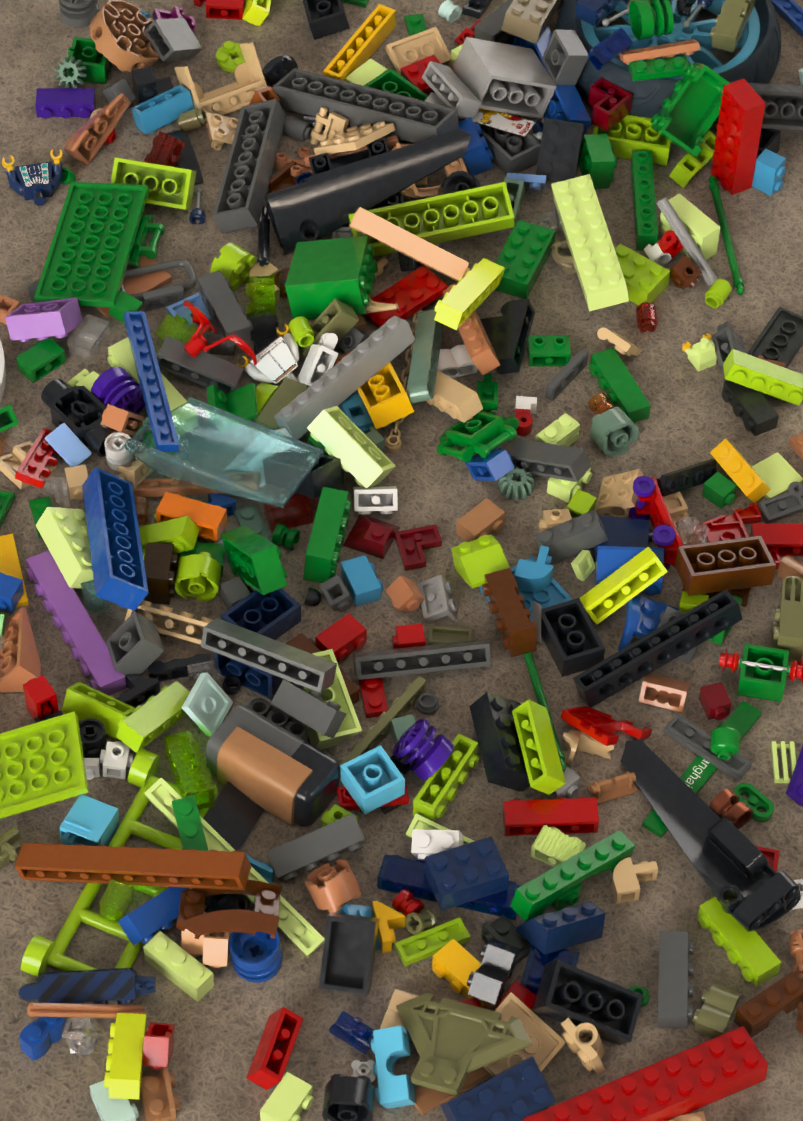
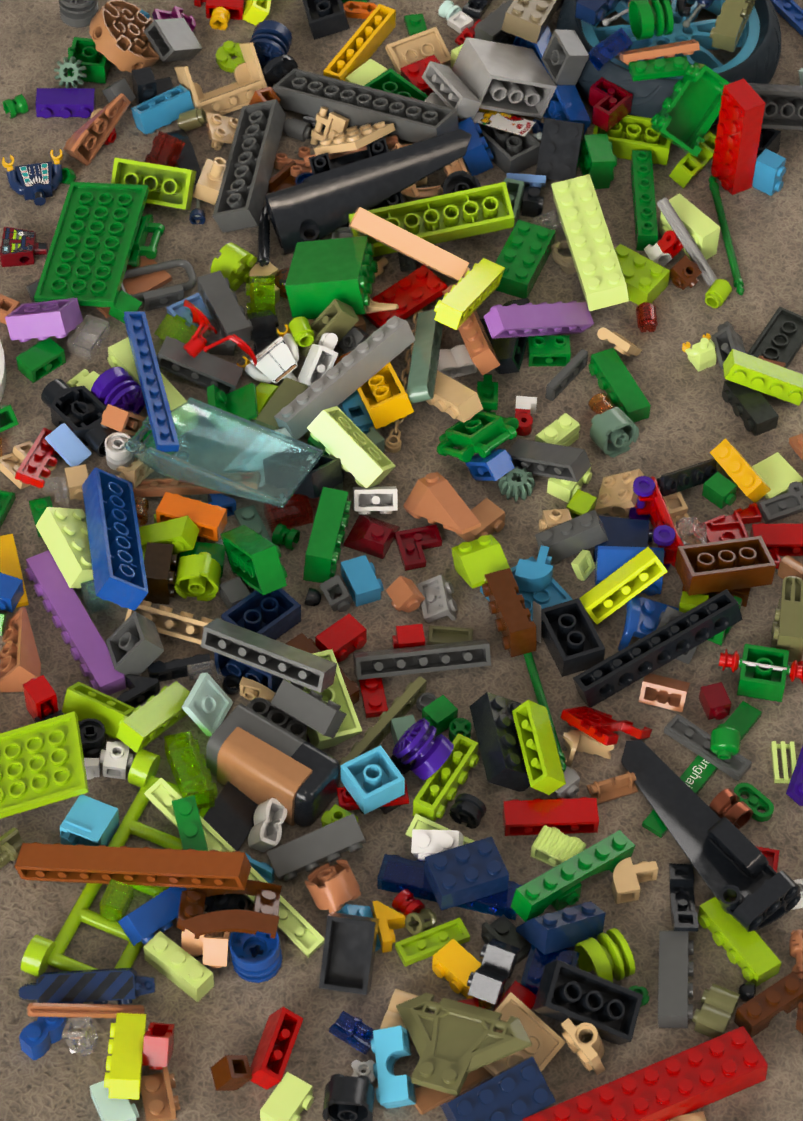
(15, 106): none -> green wheel
(20, 247): none -> torso
(210, 180): none -> tan brick
(219, 18): none -> yellow wheel
(231, 1072): none -> reddish brown brick
(251, 689): none -> tan slope
(267, 825): none -> white brick
(270, 41): none -> dark blue wheel
(360, 9): none -> orange beam
(440, 503): none -> nougat wedge
(440, 714): none -> green brick
(459, 725): none -> green wheel
(460, 21): none -> white plate
(468, 810): none -> black wheel
(532, 202): none -> black brick
(538, 319): none -> medium lavender brick
(607, 956): none -> lime wheel
(682, 897): none -> black slope
(747, 991): none -> black hinge

